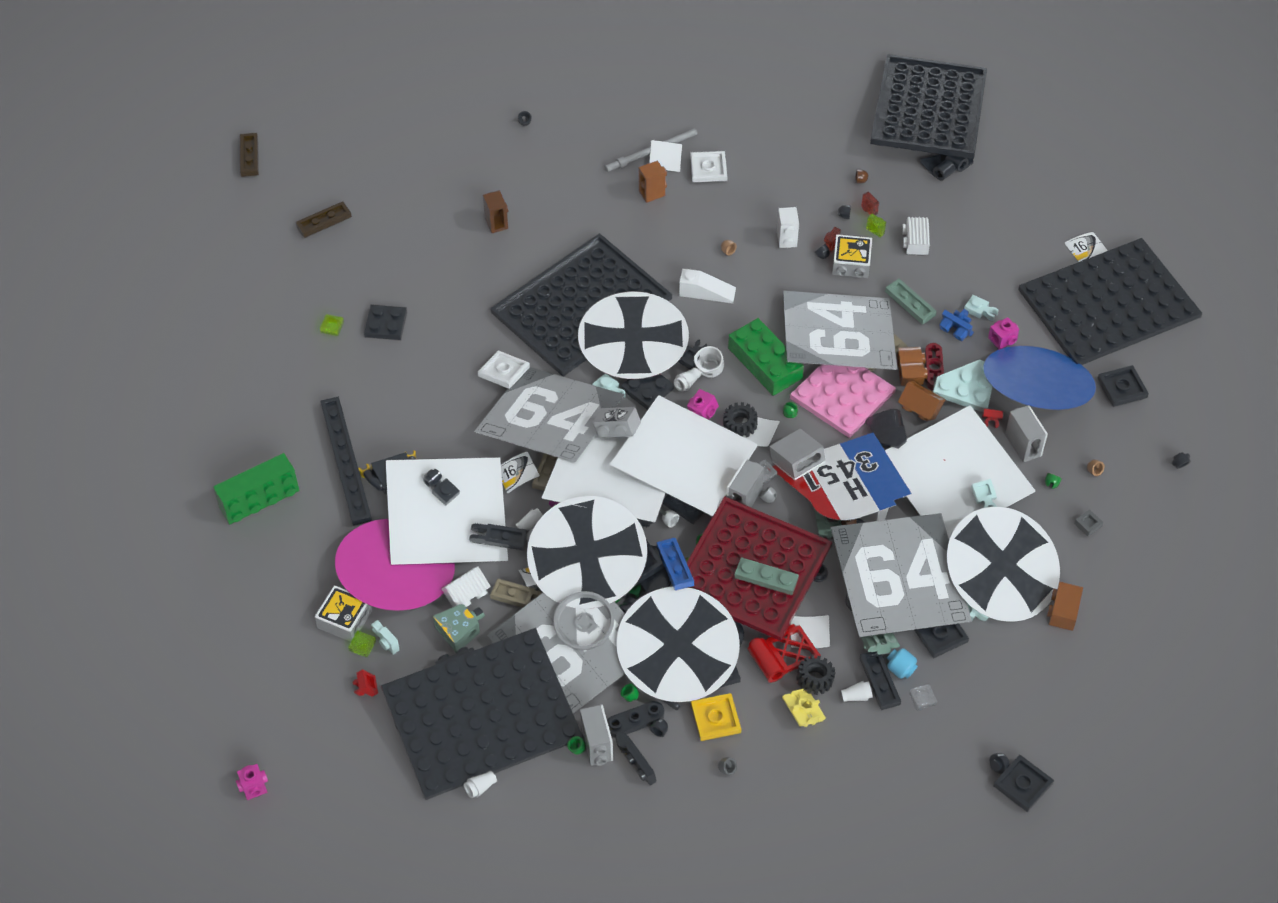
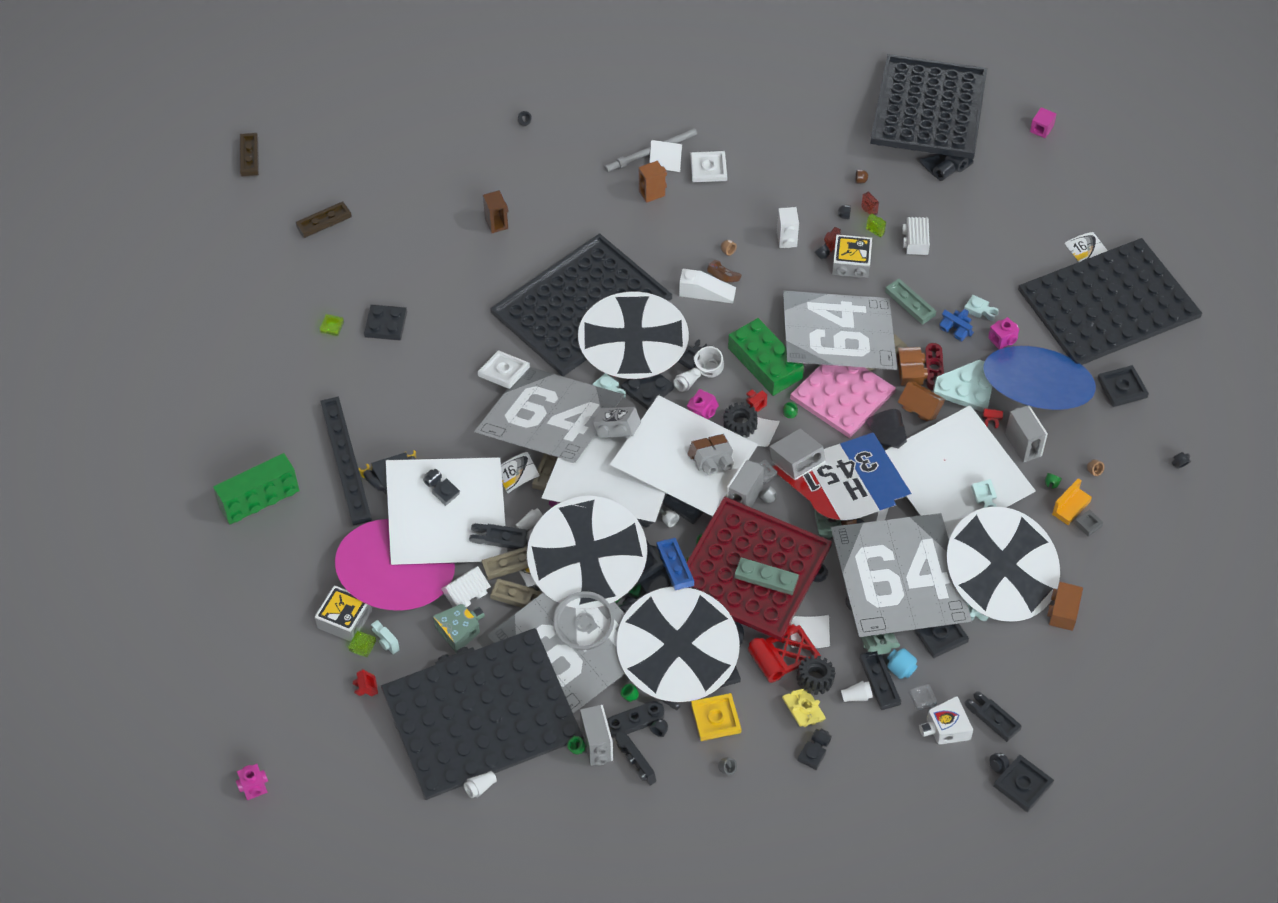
(505, 563): none -> dark tan plate
(712, 453): none -> light grey hips
(722, 273): none -> reddish brown piece
(757, 400): none -> red tile
(813, 752): none -> black plate
(947, 723): none -> white torso
(993, 716): none -> black hinge
(1043, 122): none -> dark pink brick
(1071, 503): none -> light orange panel

